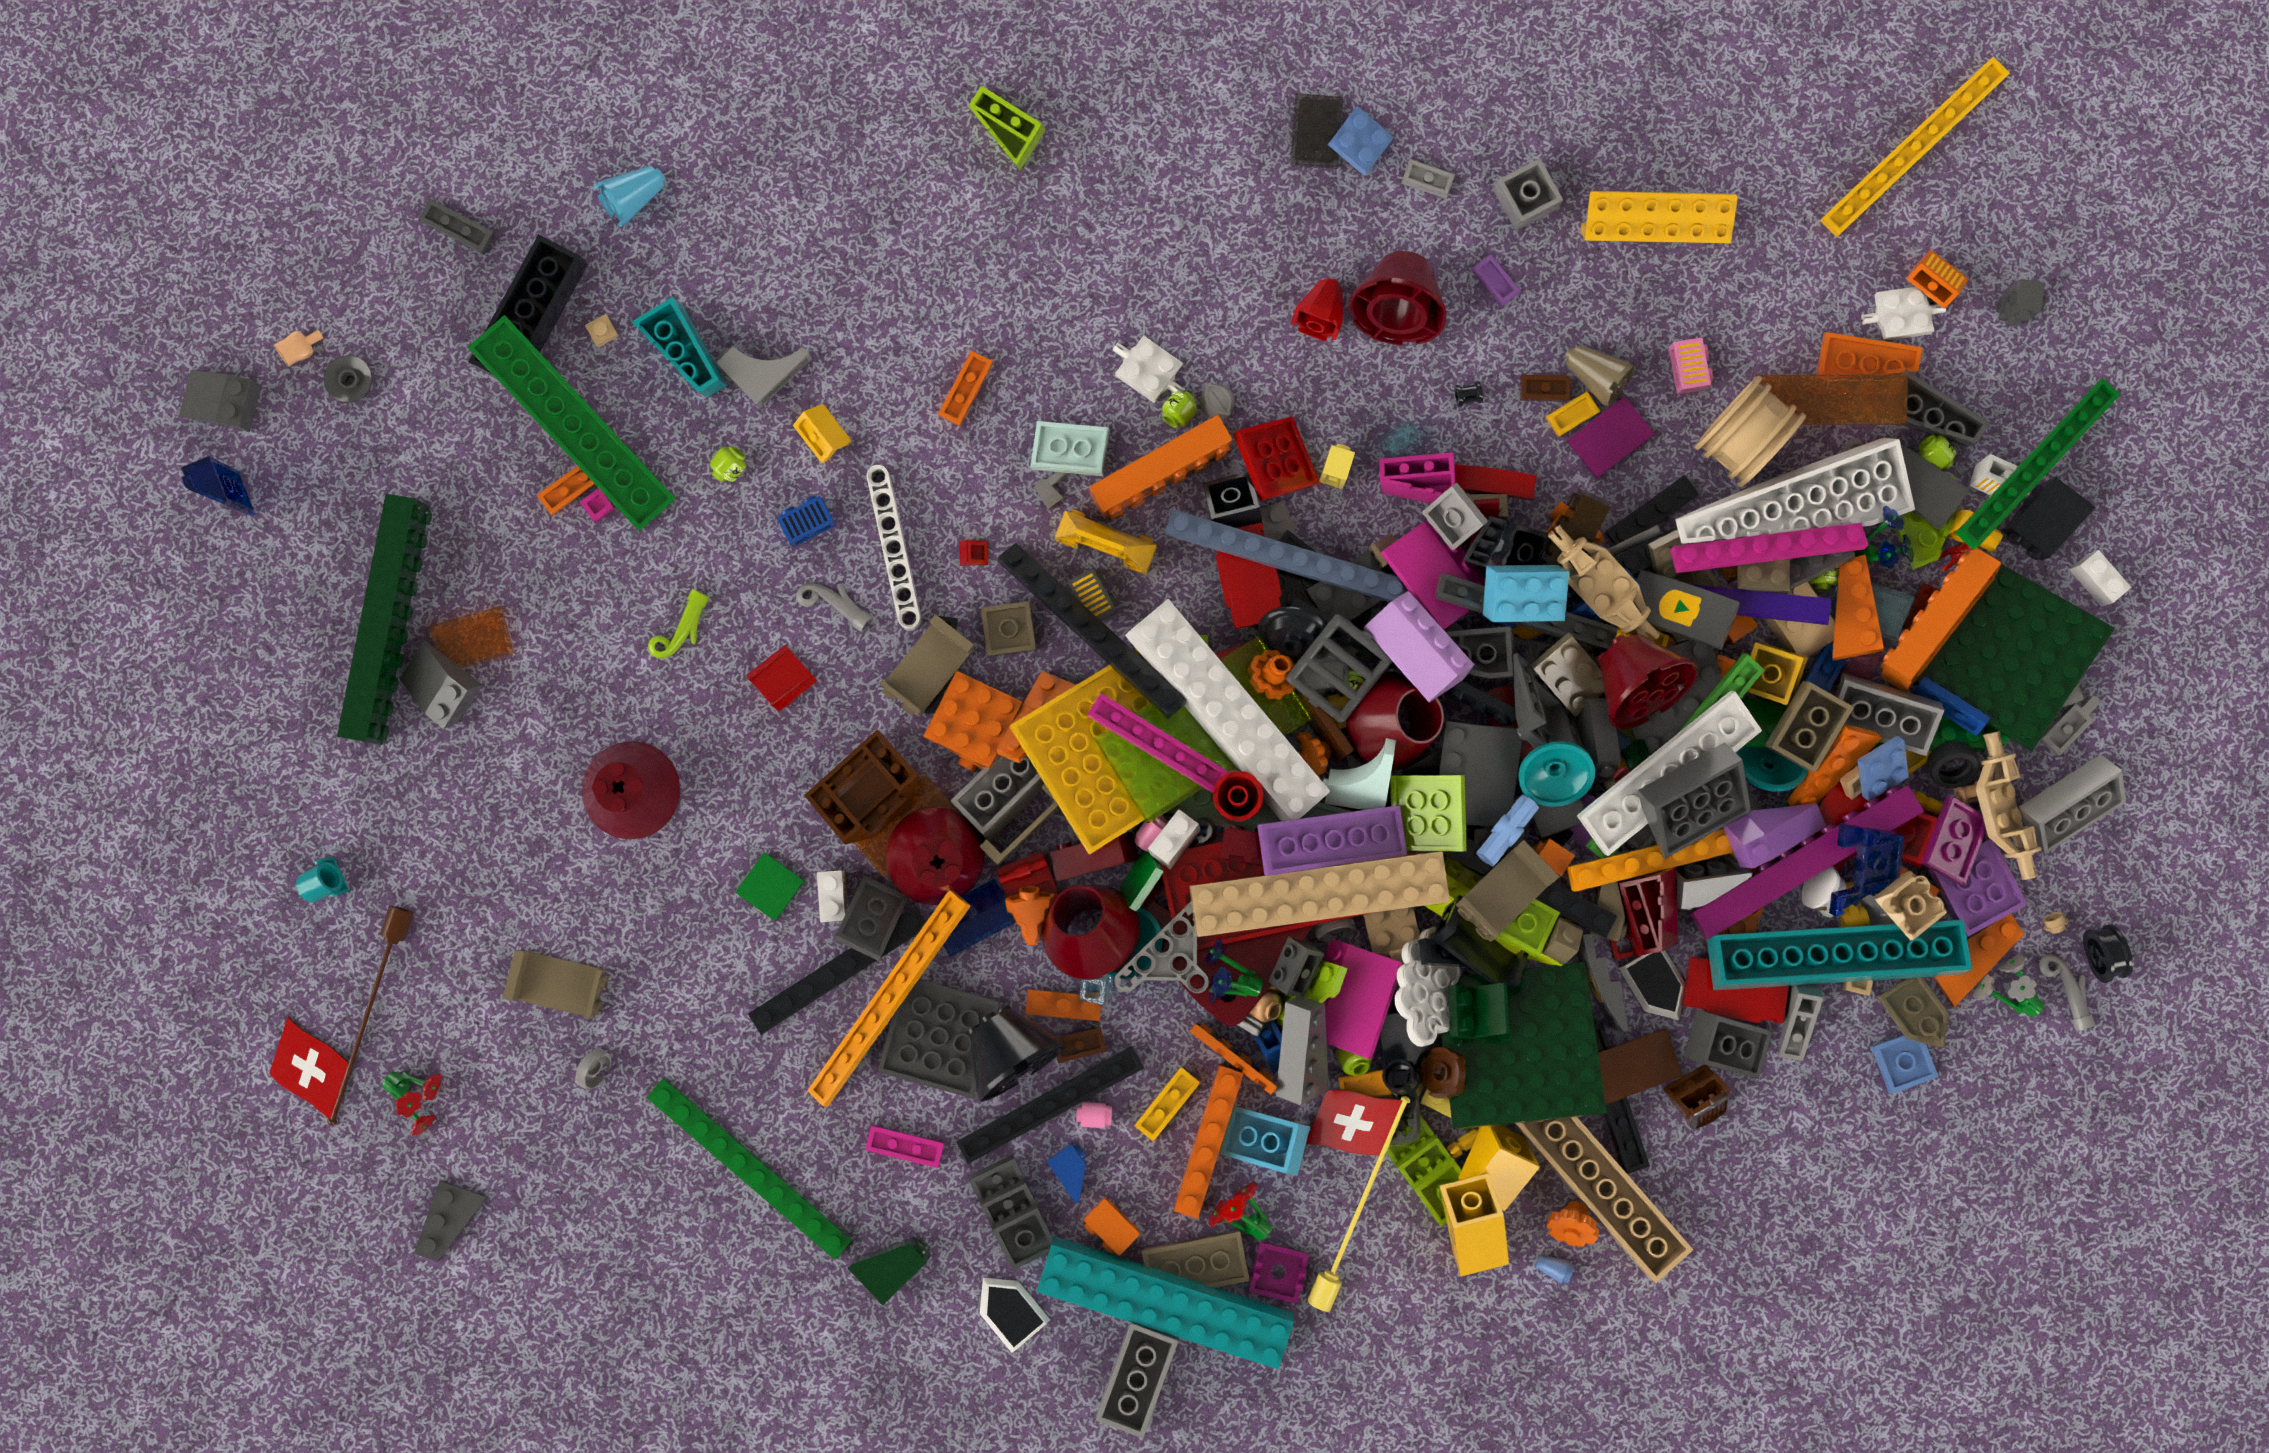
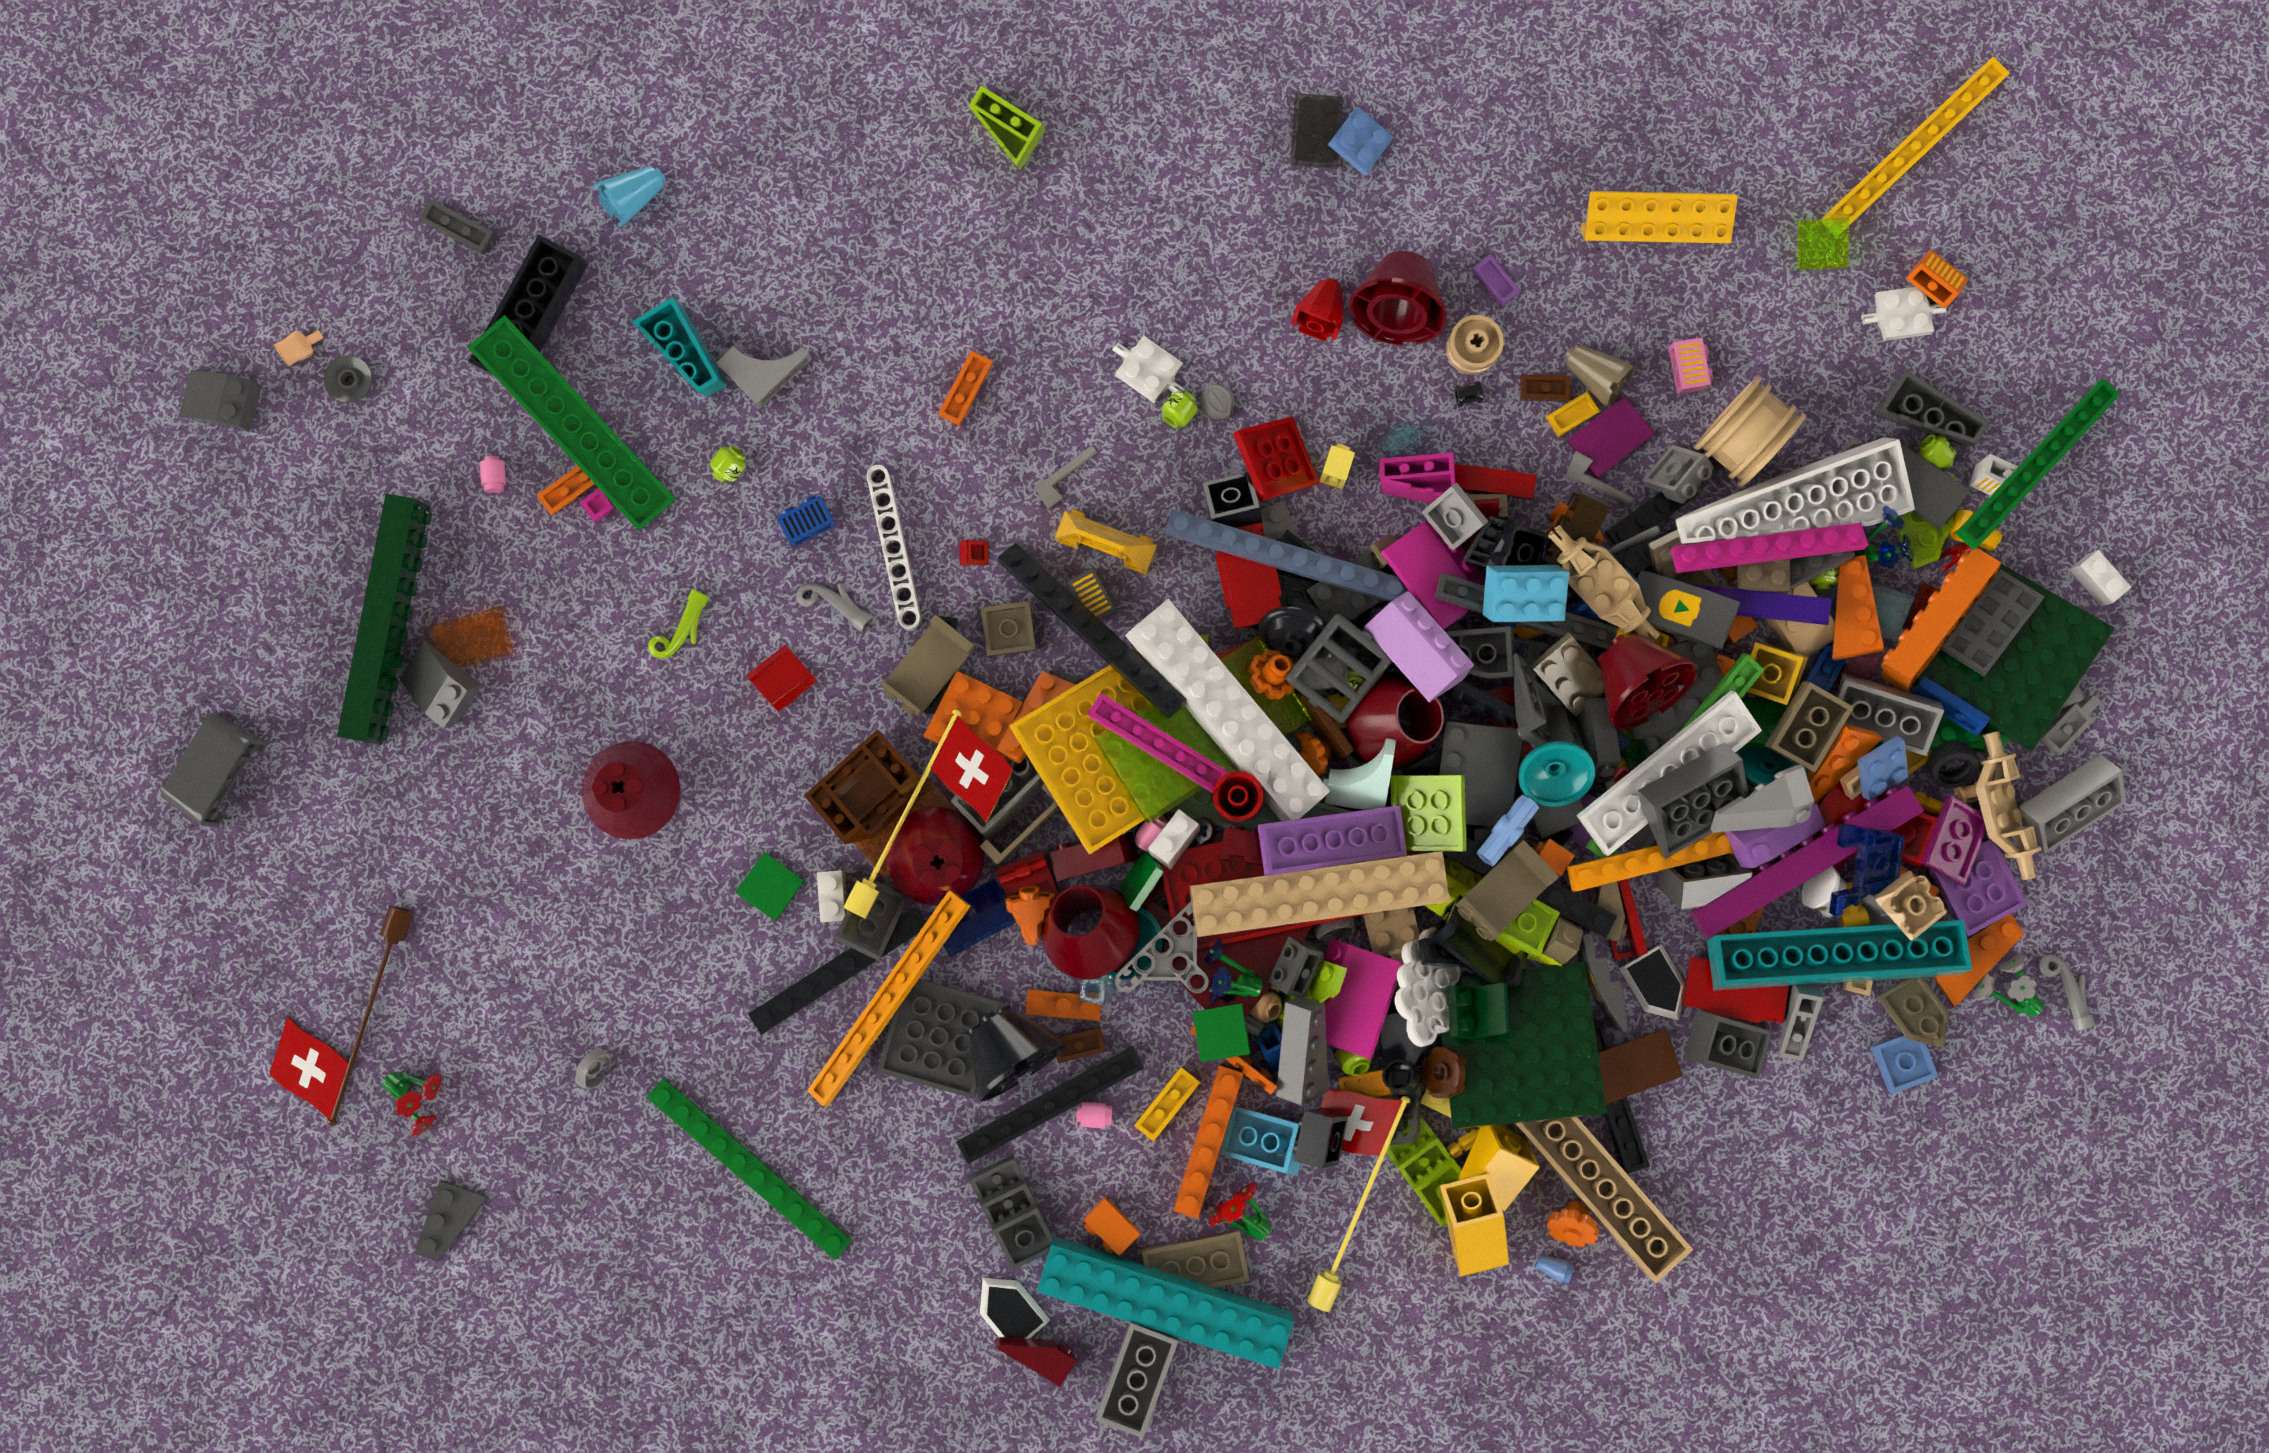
(210, 768): none -> dark grey windscreen
(218, 483): clear blue slope -> none
(322, 881): teal piece -> none
(492, 474): none -> bright pink brick
(556, 983): dark tan panel -> none
(601, 330): tan plate -> none
(821, 432): yellow panel -> none
(890, 1267): dark green slope -> none
(904, 1146): dark pink plate -> none
(967, 769): none -> red flag
(1041, 1356): none -> dark red slope
(1070, 448): light aqua tile -> none
(1070, 1168): blue slope -> none
(1161, 467): orange brick -> none
(1221, 1032): none -> green tile
(1291, 1284): magenta piece -> none
(1320, 1137): none -> black brick
(1428, 178): light grey plate -> none
(1480, 332): none -> tan wheel
(1527, 194): light grey brick -> none
(1576, 473): none -> light grey piece
(1652, 909): dark red wedge -> none
(1679, 473): none -> light grey plate
(1699, 1096): reddish brown piece -> none
(1776, 805): none -> light grey wedge
(1822, 244): none -> clear neon green plate
(1844, 398): clear orange plate -> none
(1859, 355): orange wing -> none
(1992, 623): none -> dark grey plate
(2021, 302): dark grey brick -> none
(2047, 518): black slope -> none
(2056, 925): tan plate -> none
(2108, 953): black wheel -> none

